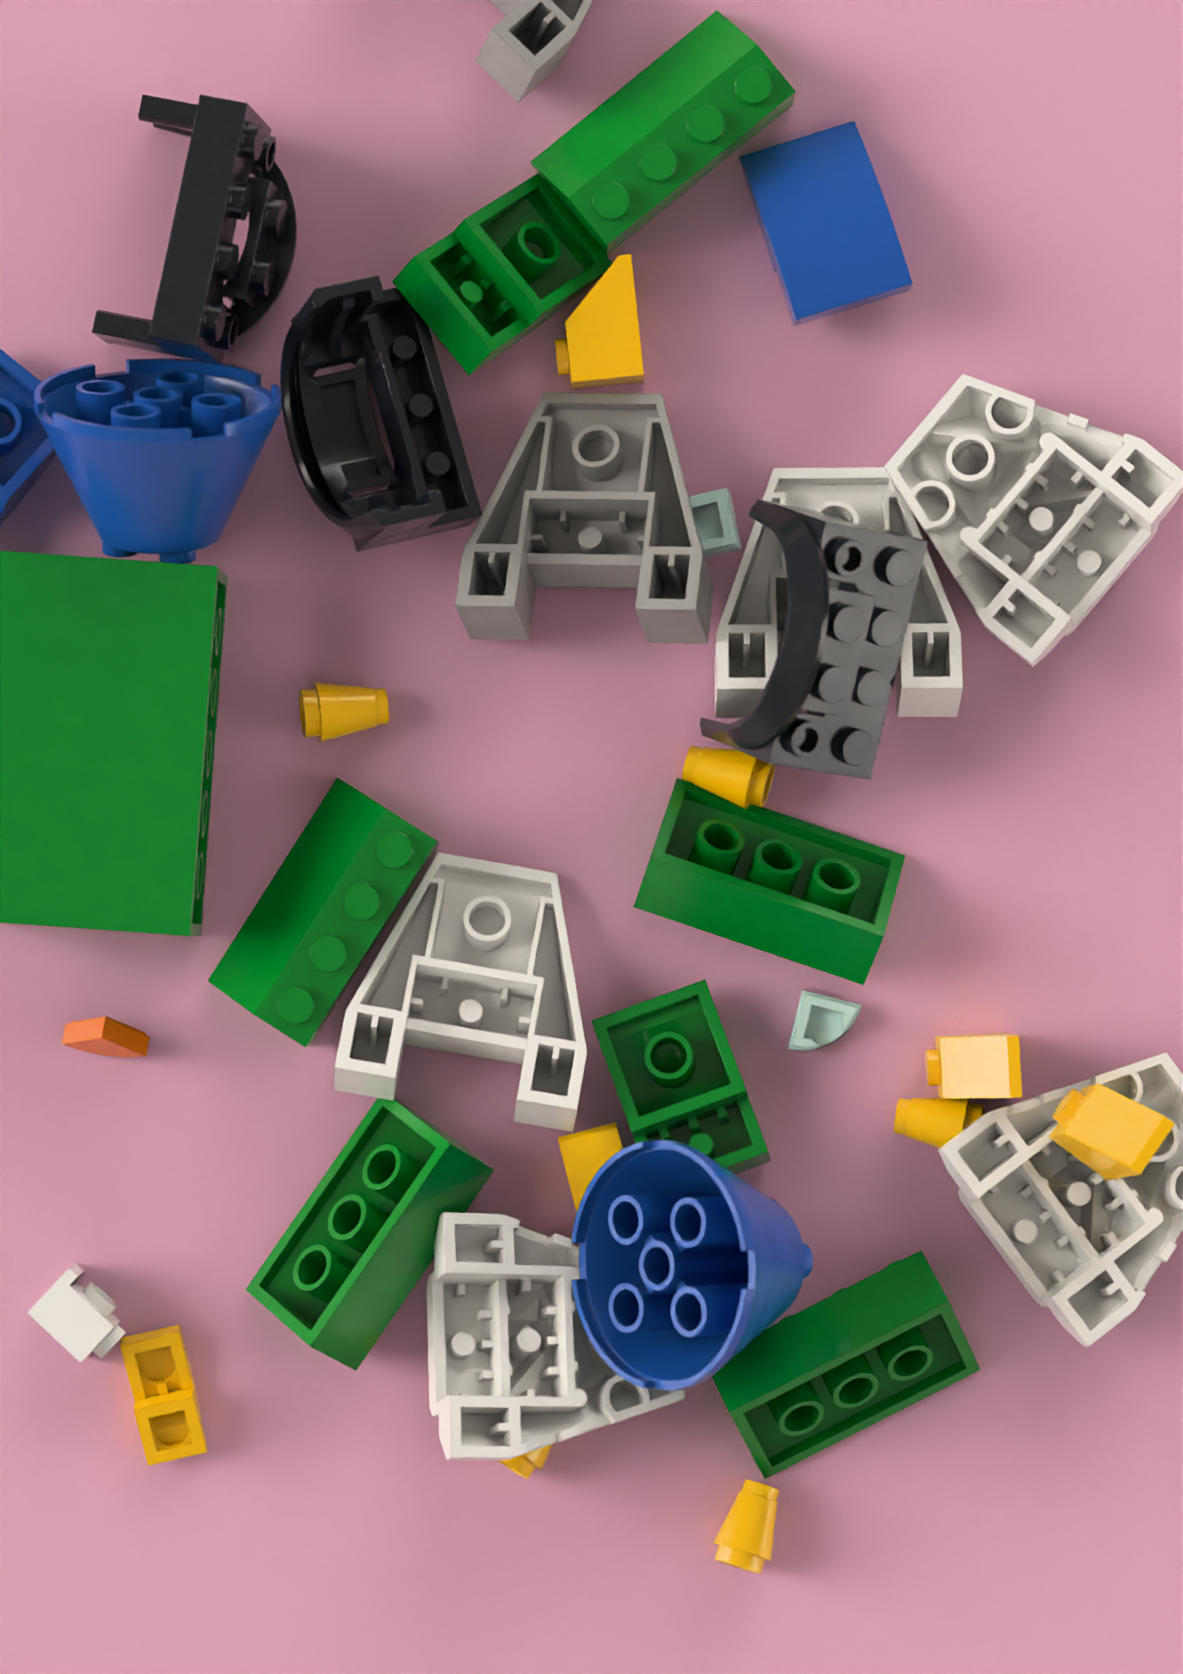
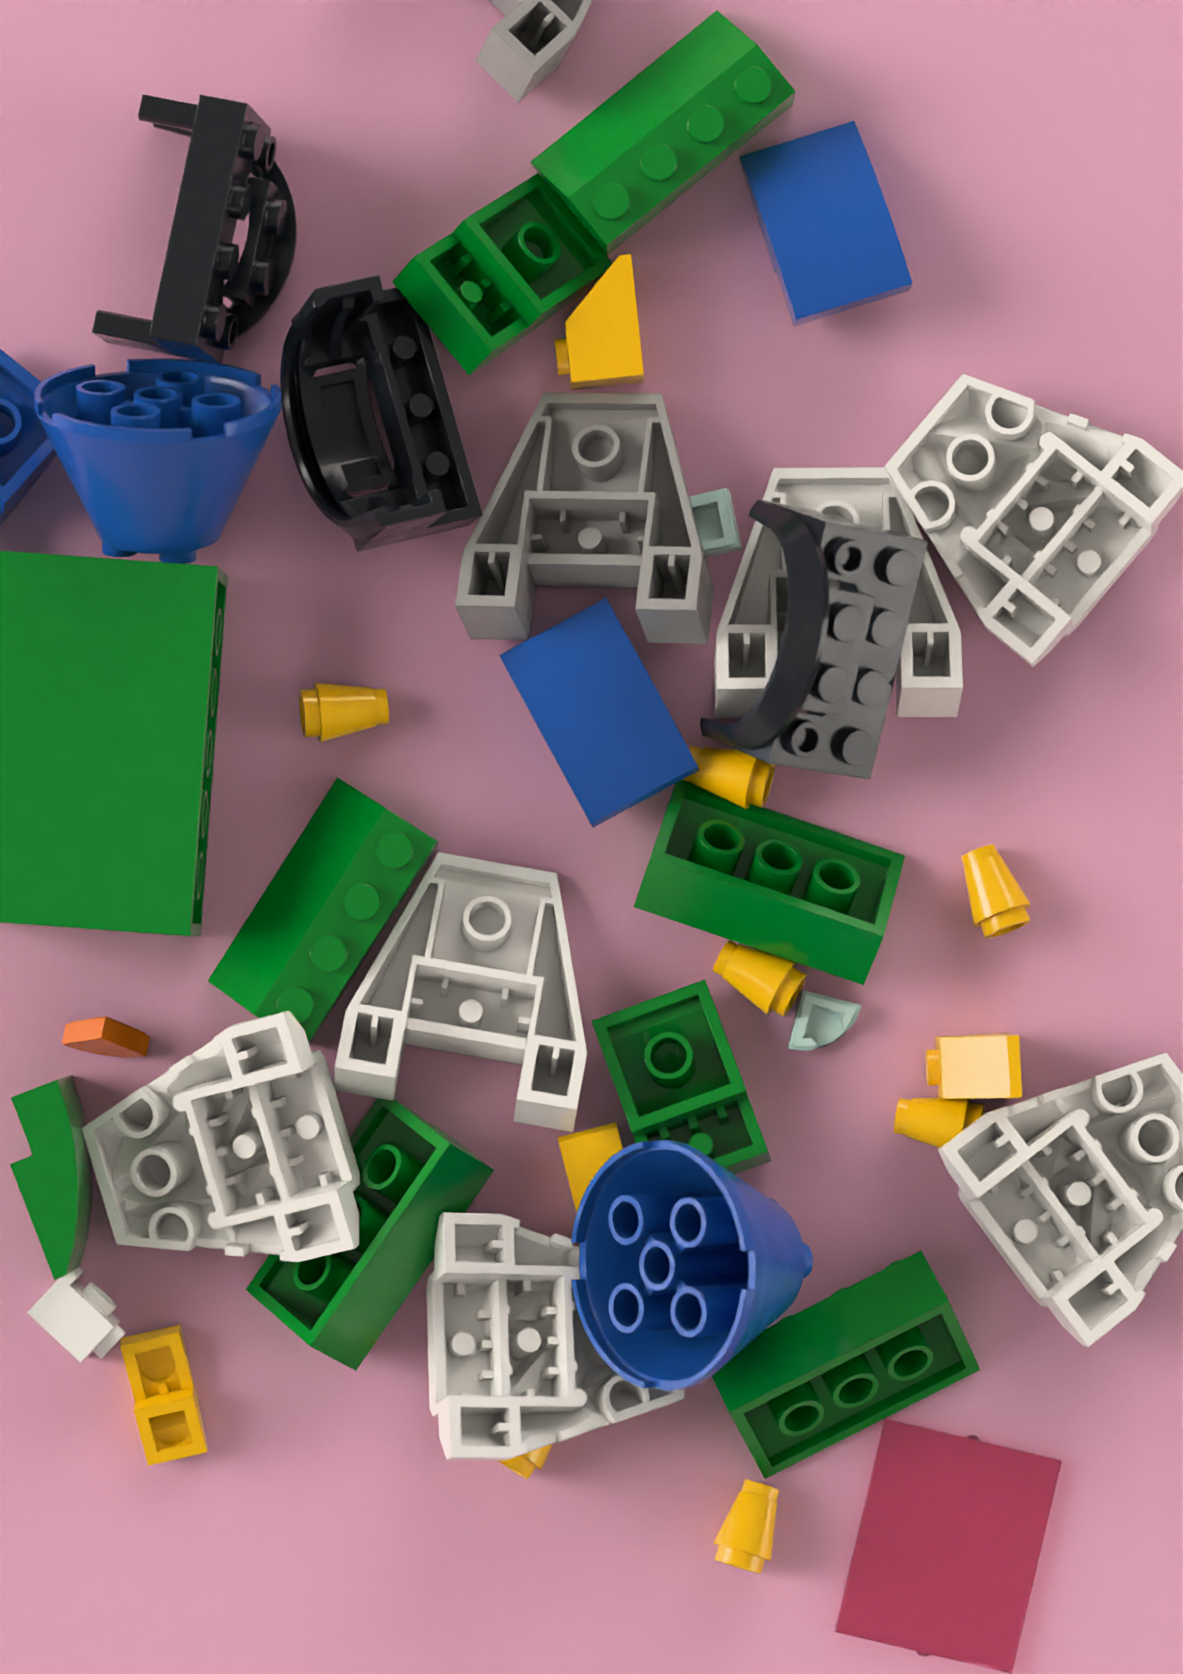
(58, 1174): none -> green slope
(232, 1151): none -> white wedge
(599, 712): none -> blue slope
(761, 977): none -> yellow cone
(948, 1545): none -> clear pink piece
(993, 893): none -> yellow cone
(1108, 1131): yellow slope -> none

